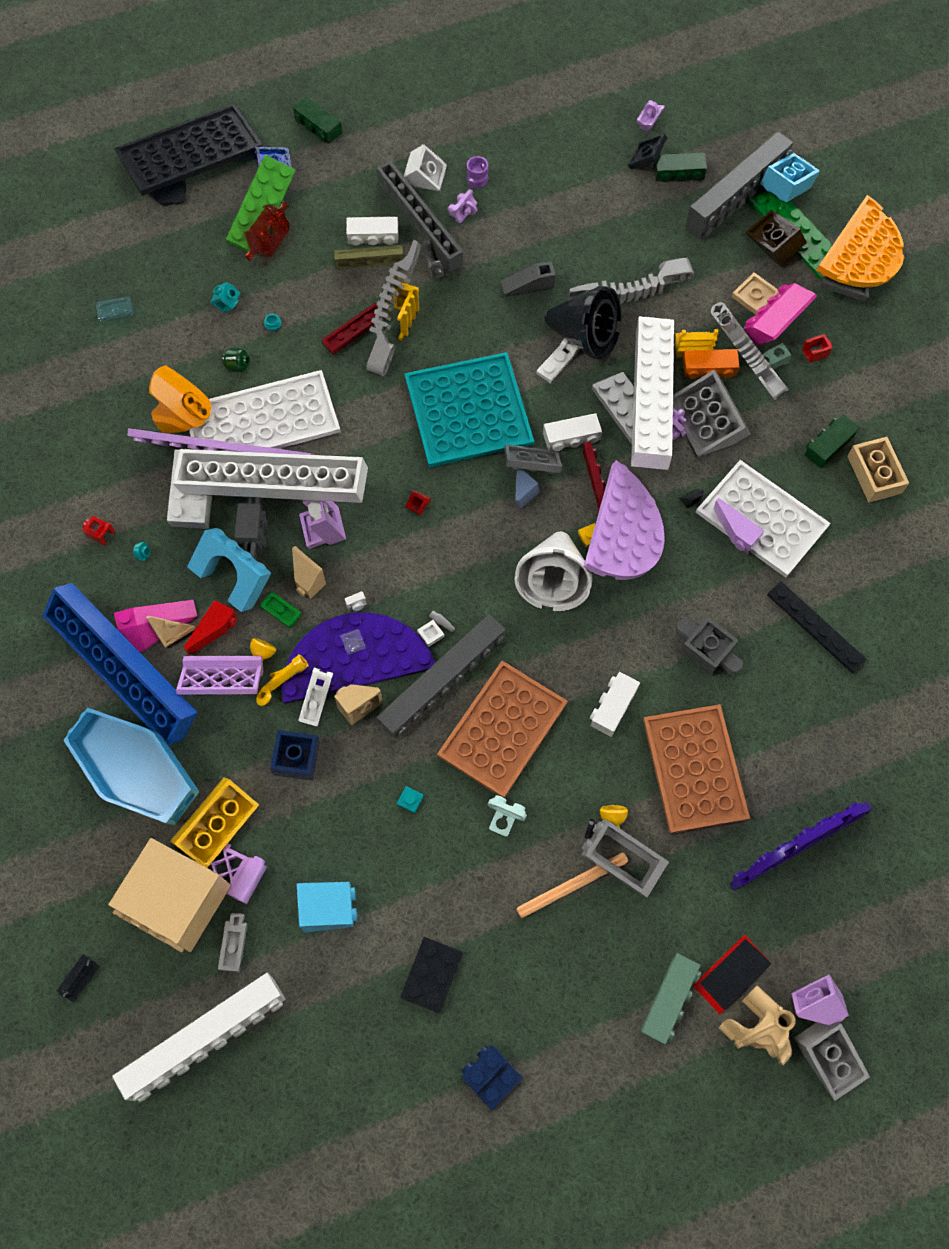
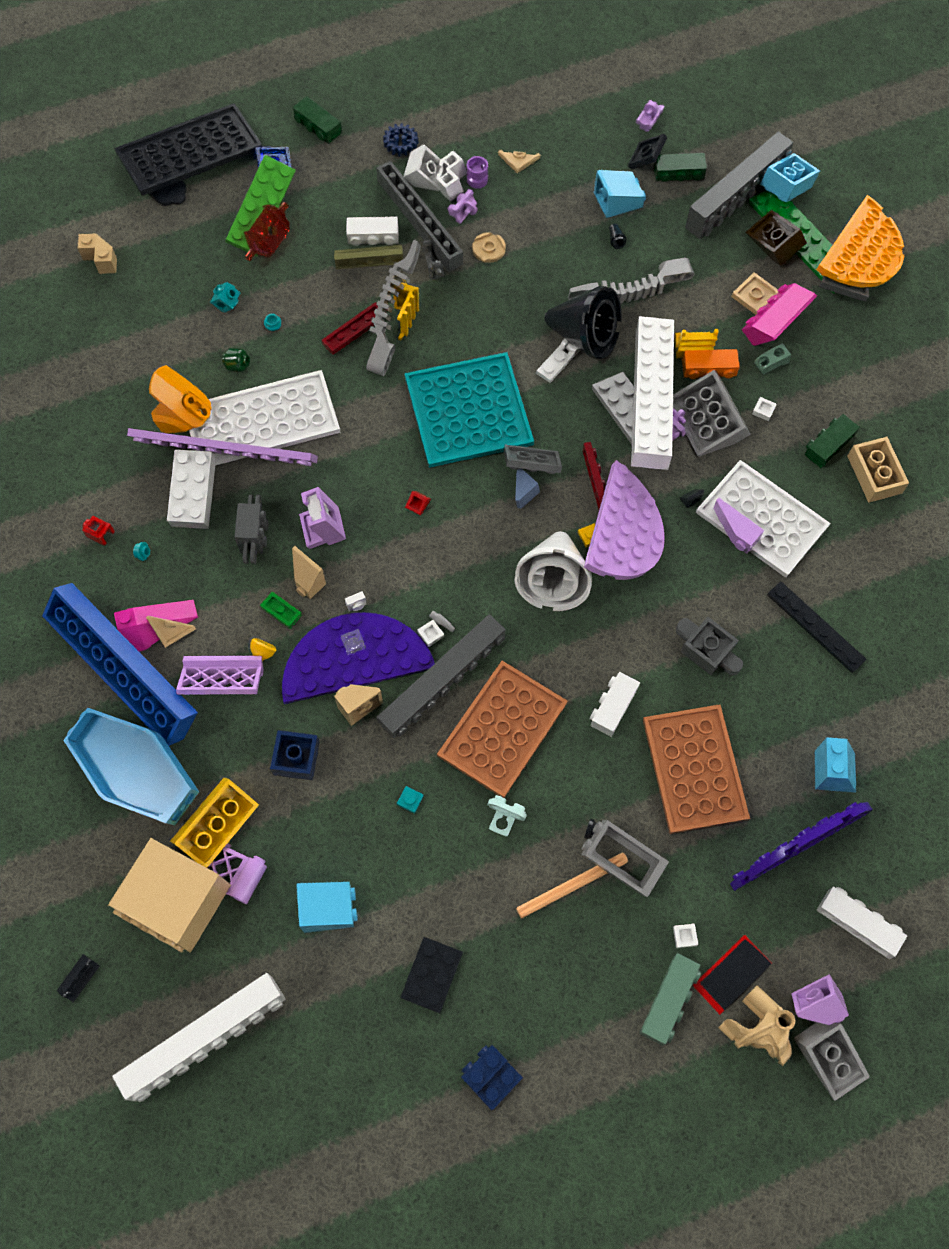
(95, 248): none -> tan brick
(114, 308): clear light blue plate -> none
(212, 626): red slope -> none
(233, 944): light grey hinge -> none
(250, 573): medium azure arch -> none
(271, 475): white brick -> none
(279, 677): yellow plant -> none
(315, 697): white plate -> none
(409, 139): none -> dark blue gear
(450, 171): none -> white brick
(488, 247): none -> tan tile
(518, 160): none -> tan tile
(534, 278): dark grey slope -> none
(572, 432): white brick -> none
(614, 814): yellow brick -> none
(617, 237): none -> black cone
(618, 192): none -> medium azure slope
(685, 936): none -> white plate
(748, 350): light grey piece -> none
(764, 408): none -> white plate
(817, 348): red window -> none
(835, 766): none -> medium azure slope
(861, 922): none -> white brick

